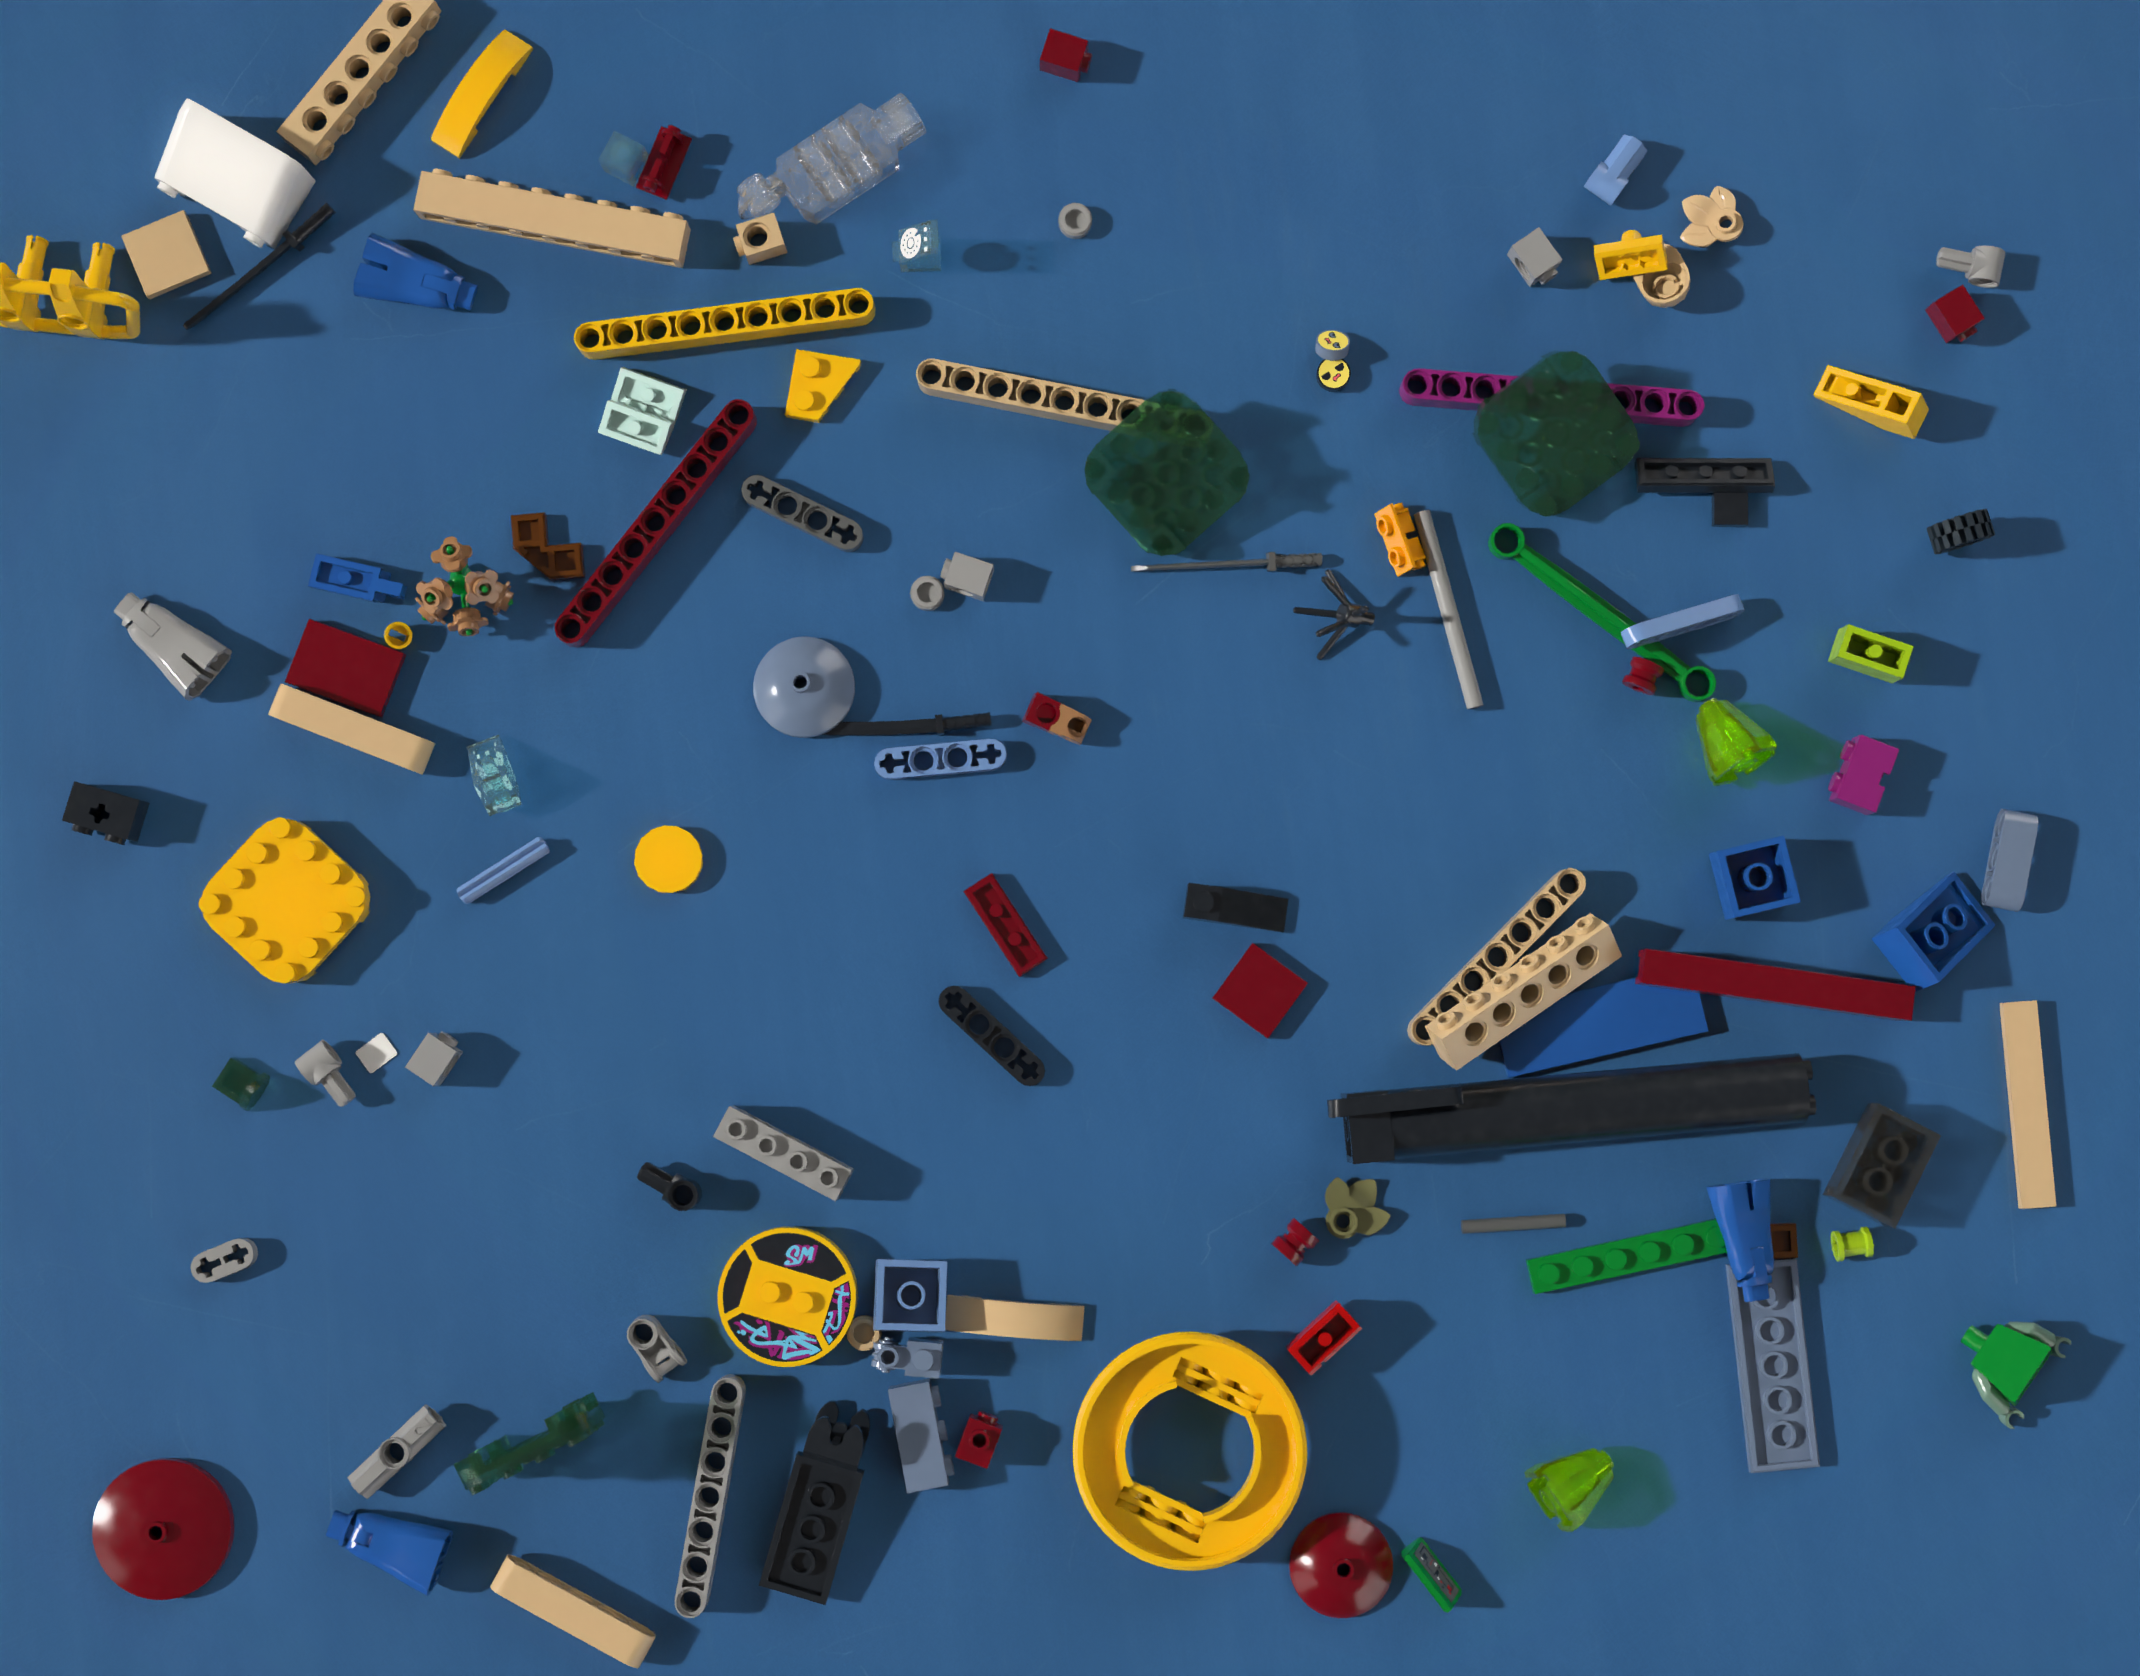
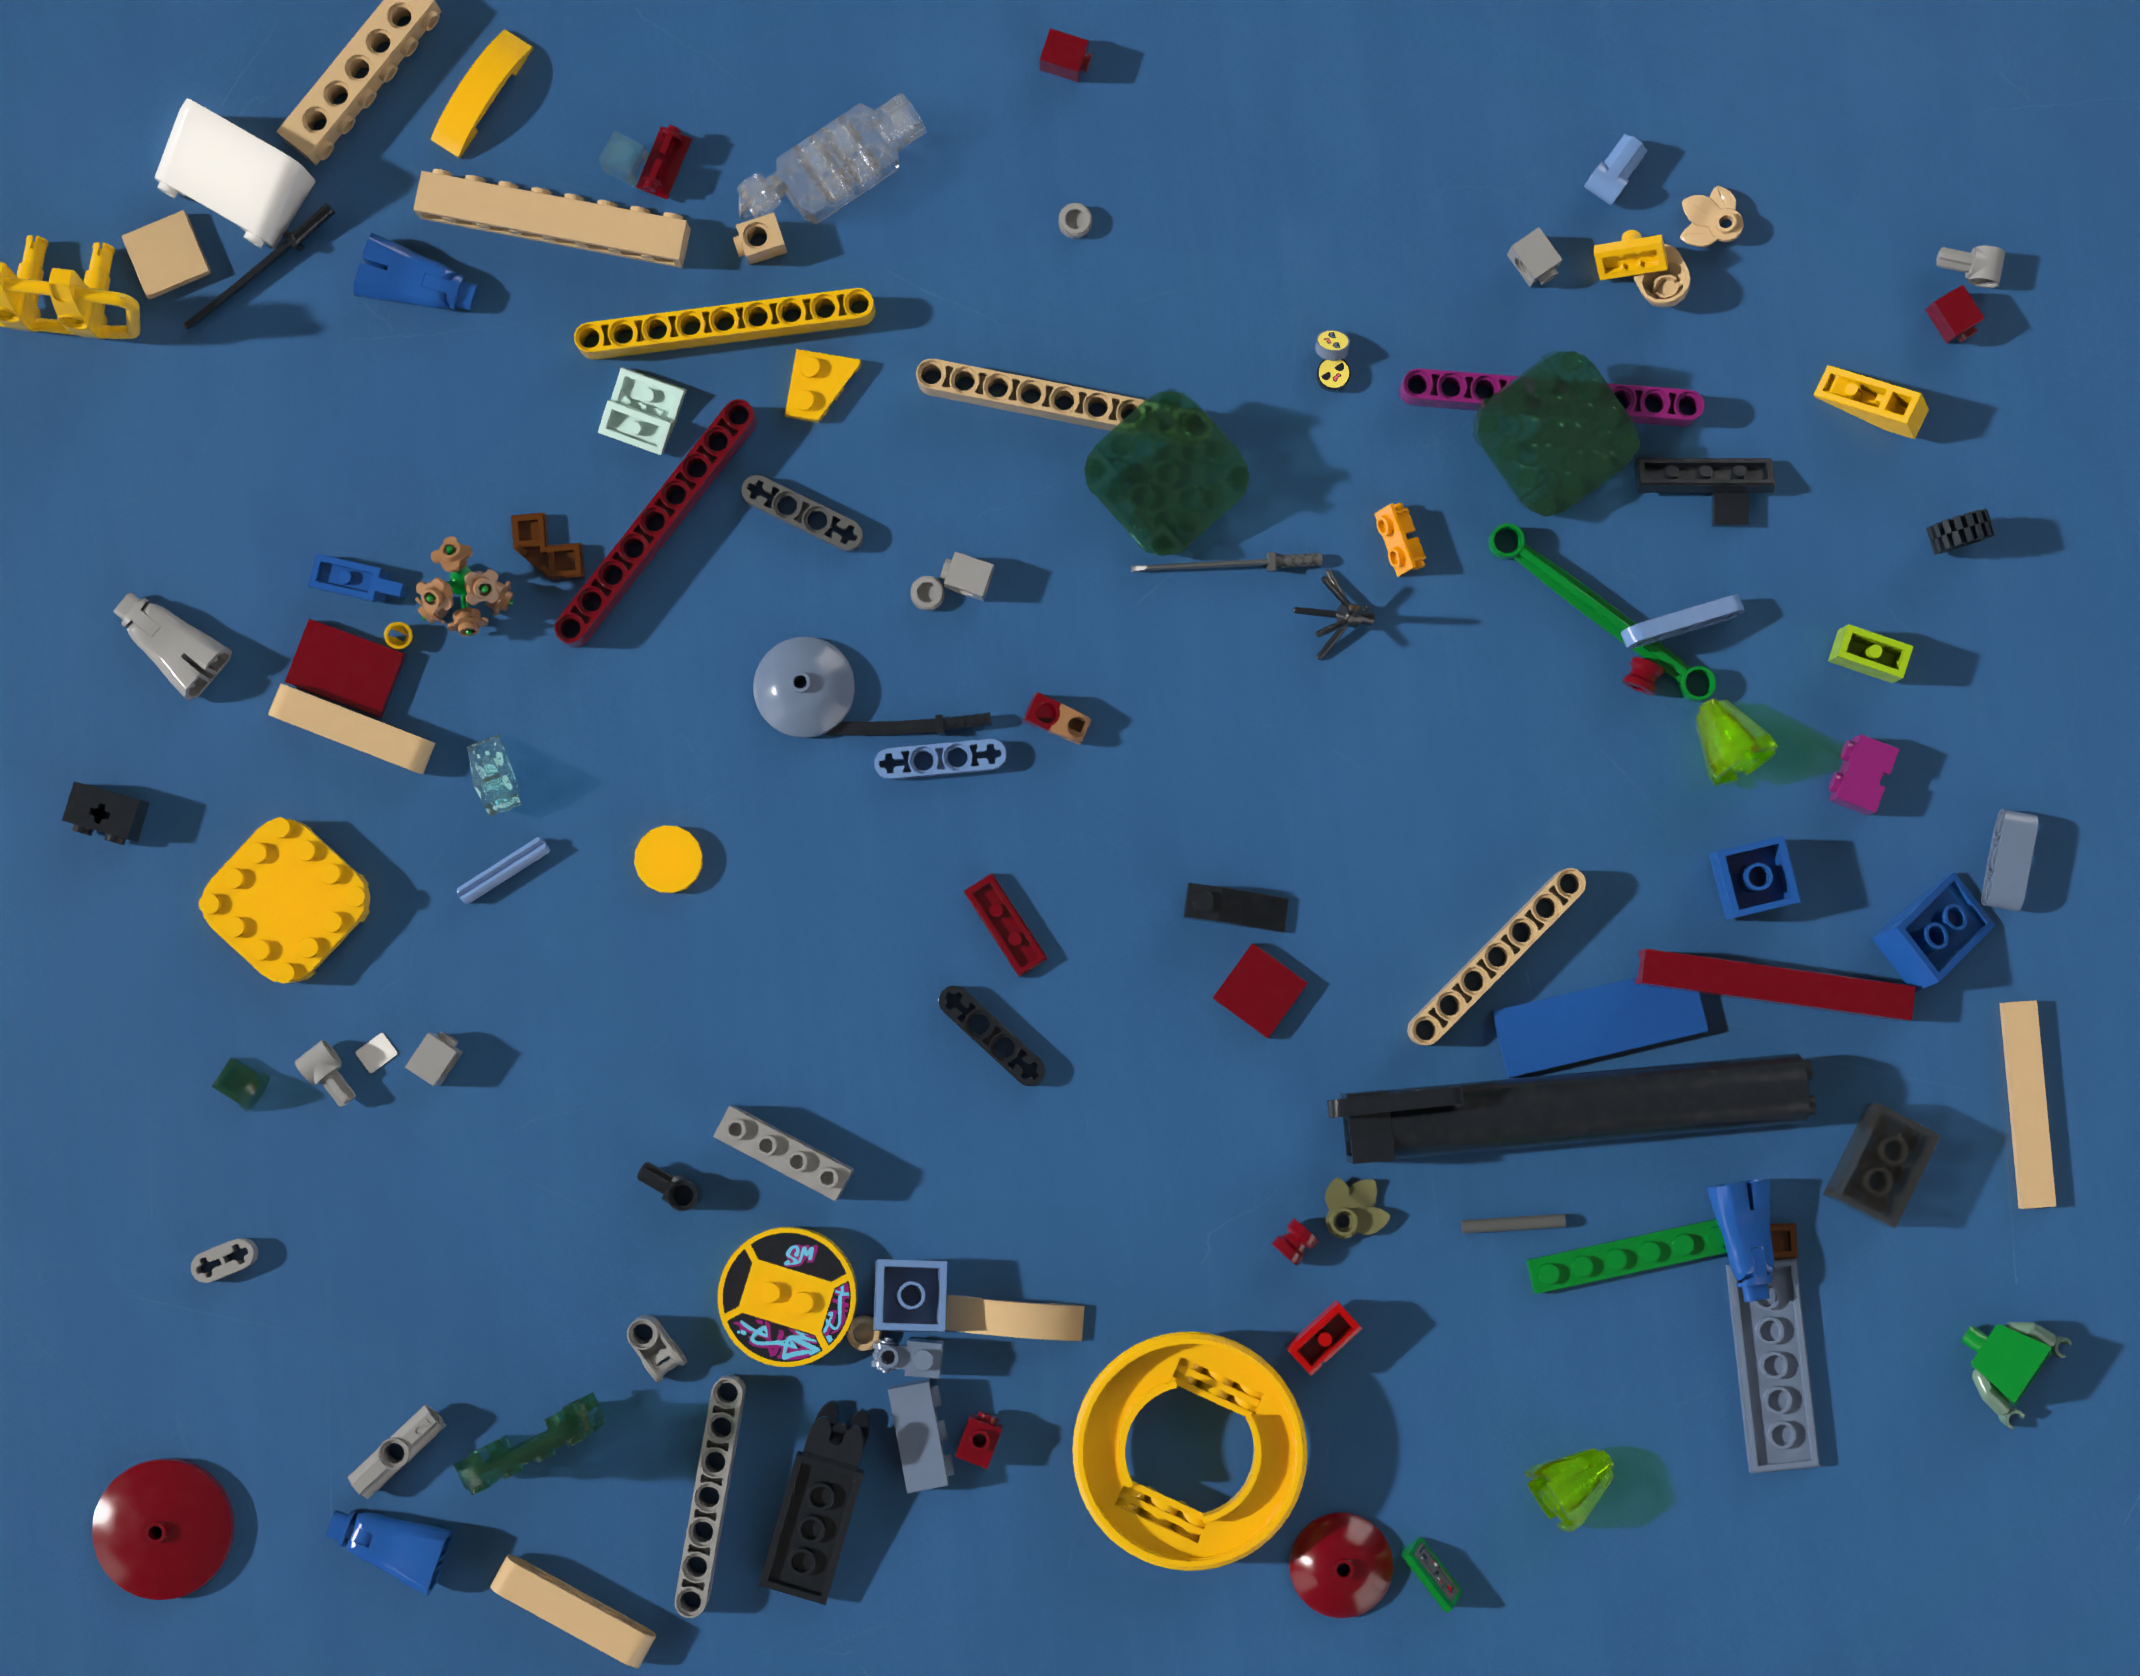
(918, 247): clear light blue slope -> none
(1448, 609): light grey piece -> none
(1523, 991): tan brick -> none
(1852, 1244): lime bush -> none

